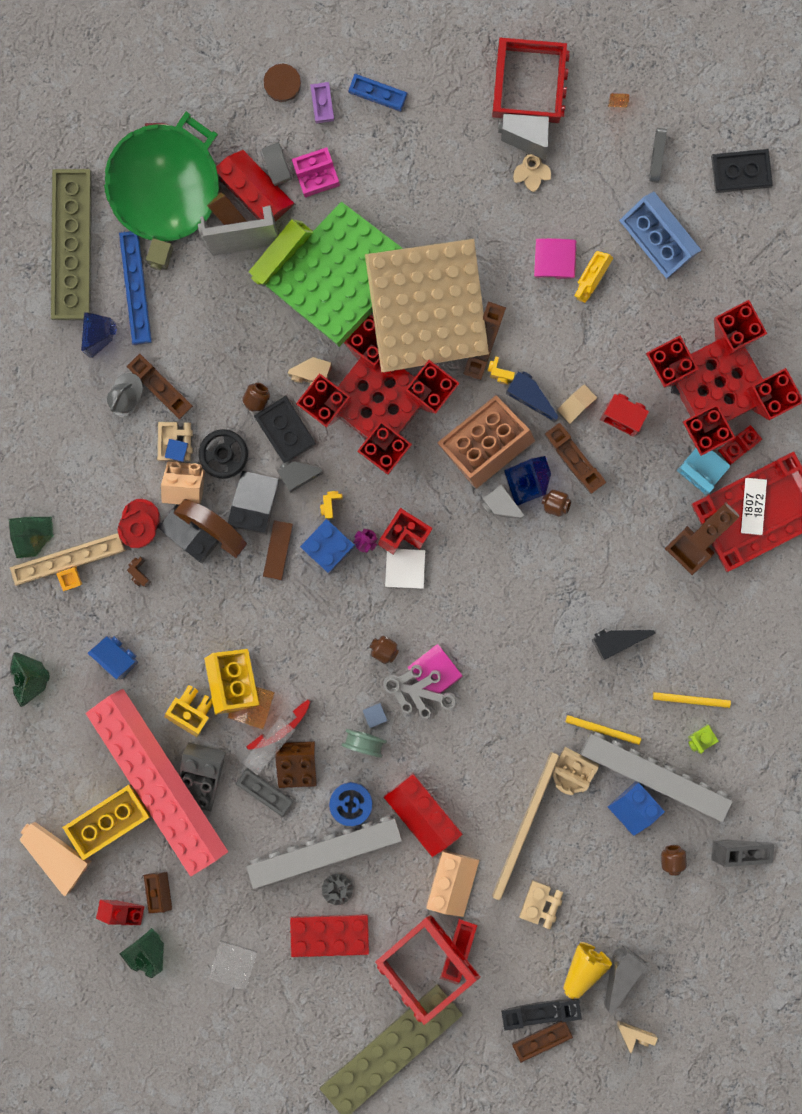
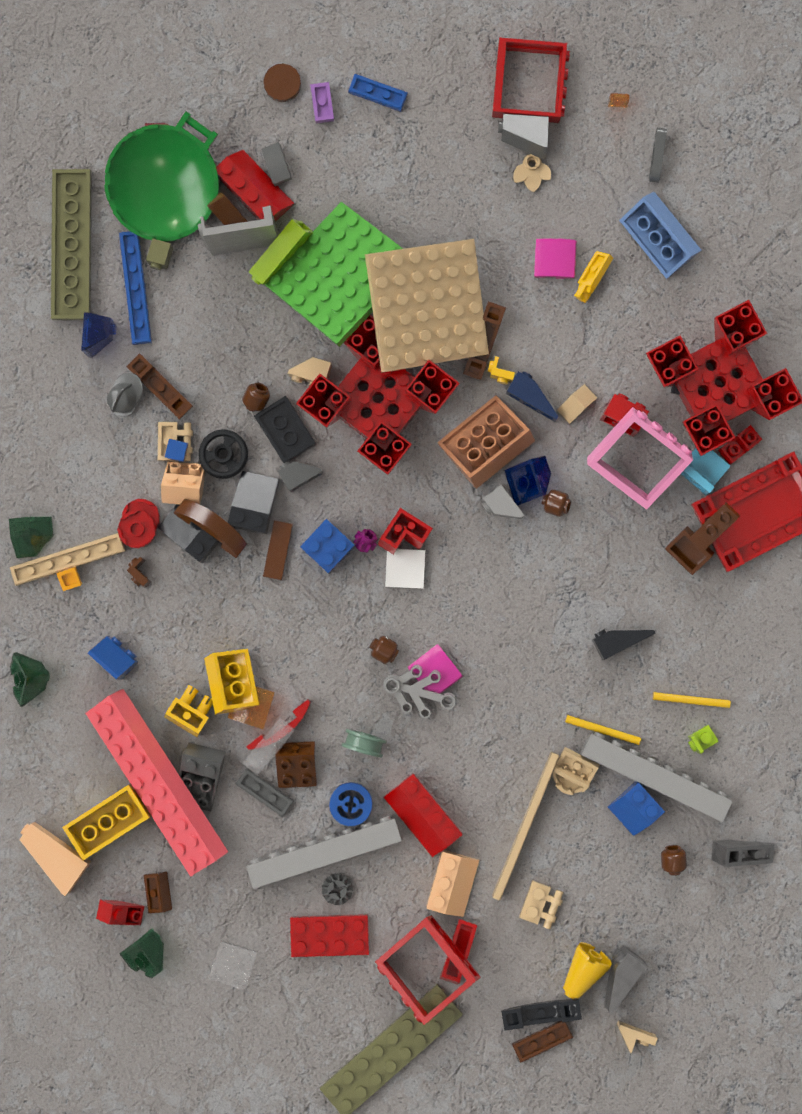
(315, 172): dark pink slope -> none
(326, 508): yellow bracket -> none
(375, 715): sand blue tile -> none
(574, 458): reddish brown slope -> none
(655, 429): none -> bright pink window
(742, 170): black tile -> none
(753, 506): white sticker -> none

